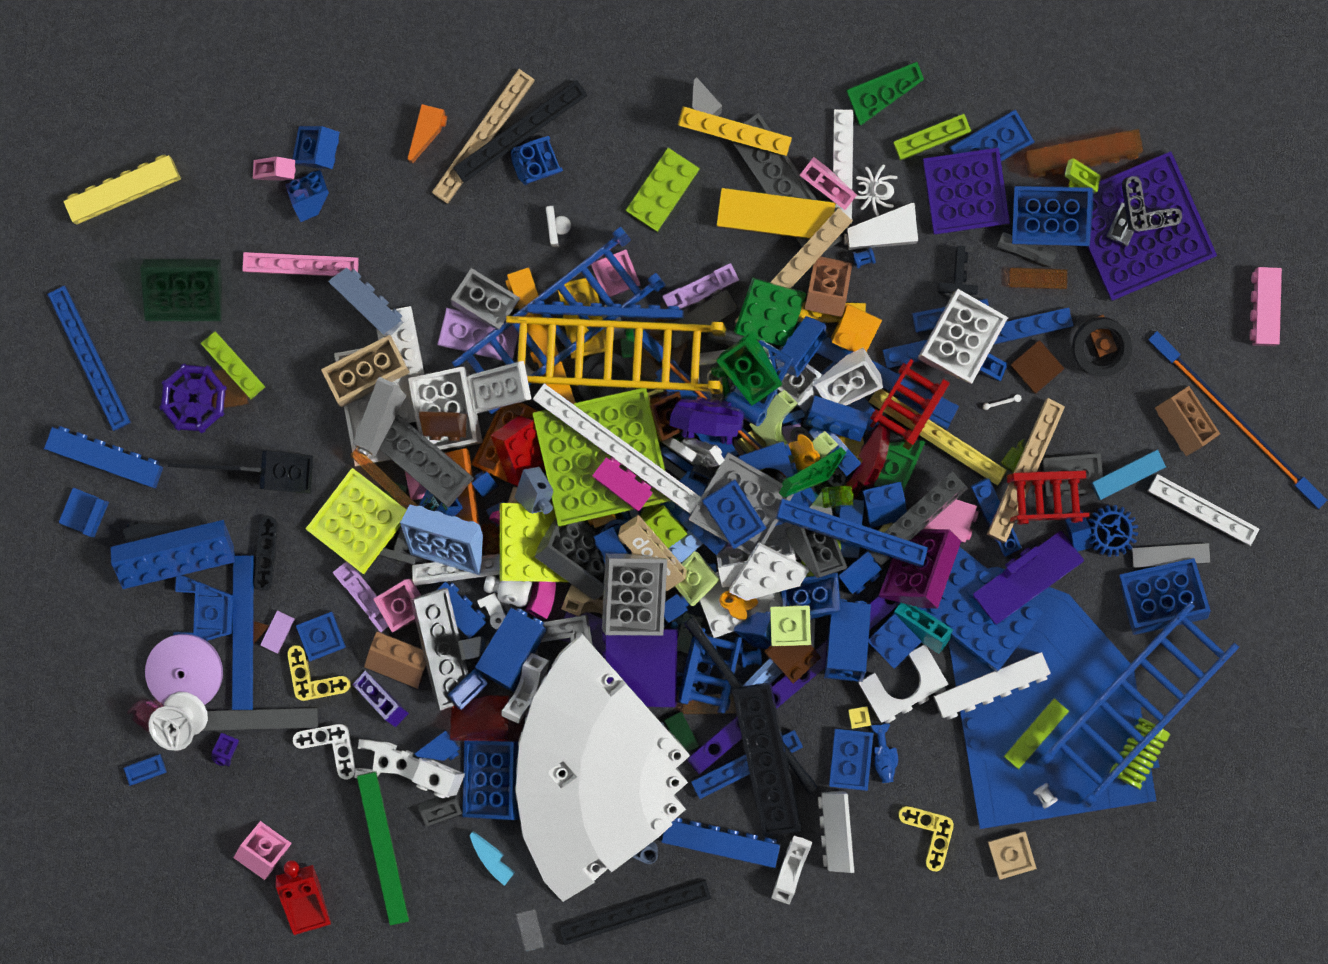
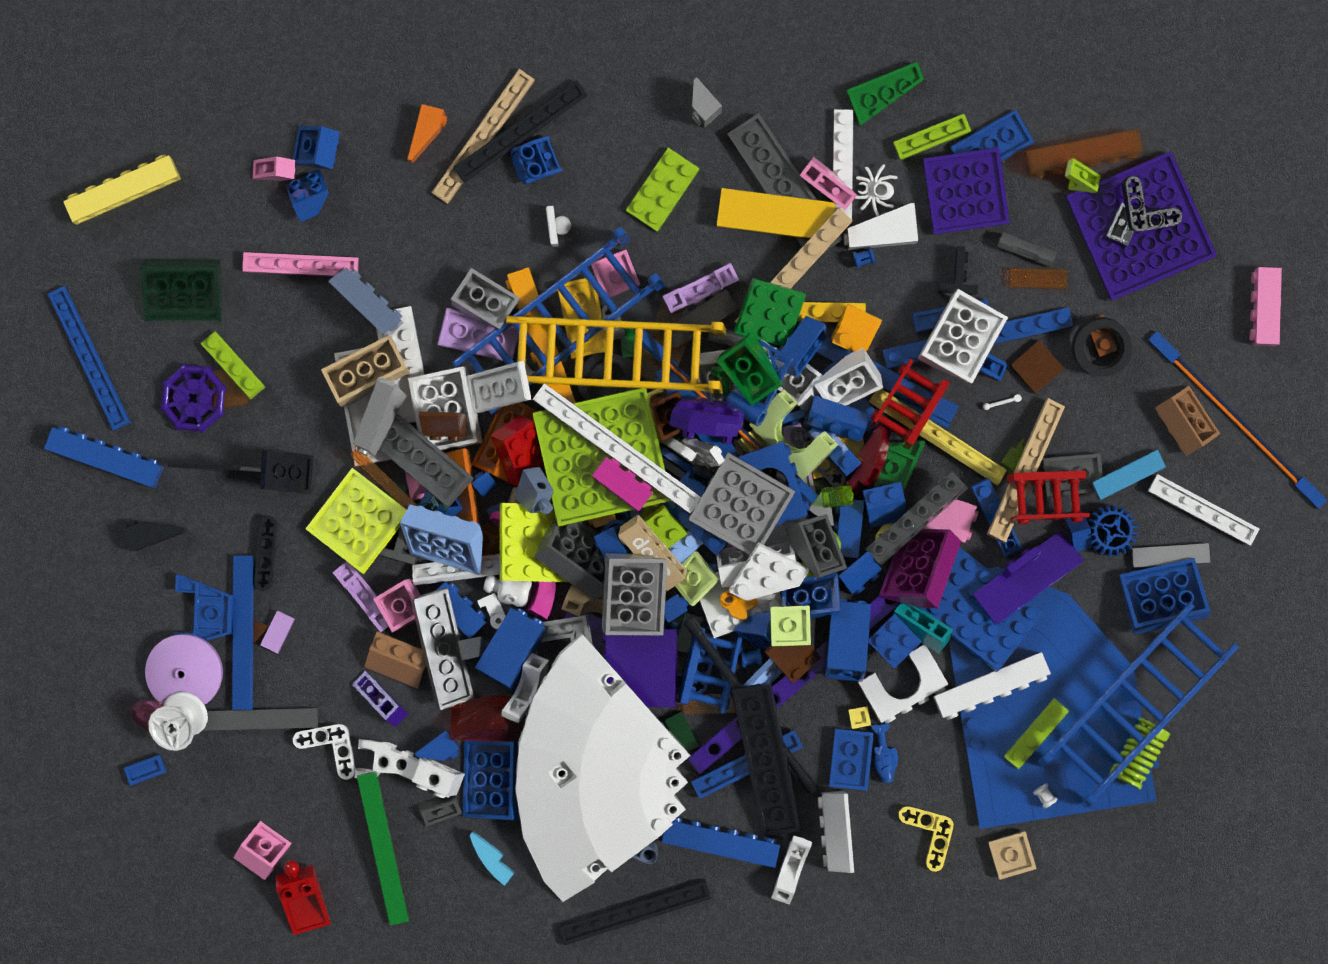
(83, 512): blue bracket -> none
(172, 554): blue brick -> none
(224, 750): dark purple bracket -> none
(312, 686): light yellow beam -> none
(321, 636): blue plate -> none
(467, 689): tile -> none
(530, 930): clear tile -> none
(613, 311): blue plate -> none
(734, 131): yellow plate -> none
(734, 514): blue tile -> none
(803, 451): light orange plate -> none
(812, 475): green wing -> none
(828, 286): nougat slope -> none
(851, 532): blue plate -> none
(1052, 215): blue slope -> none

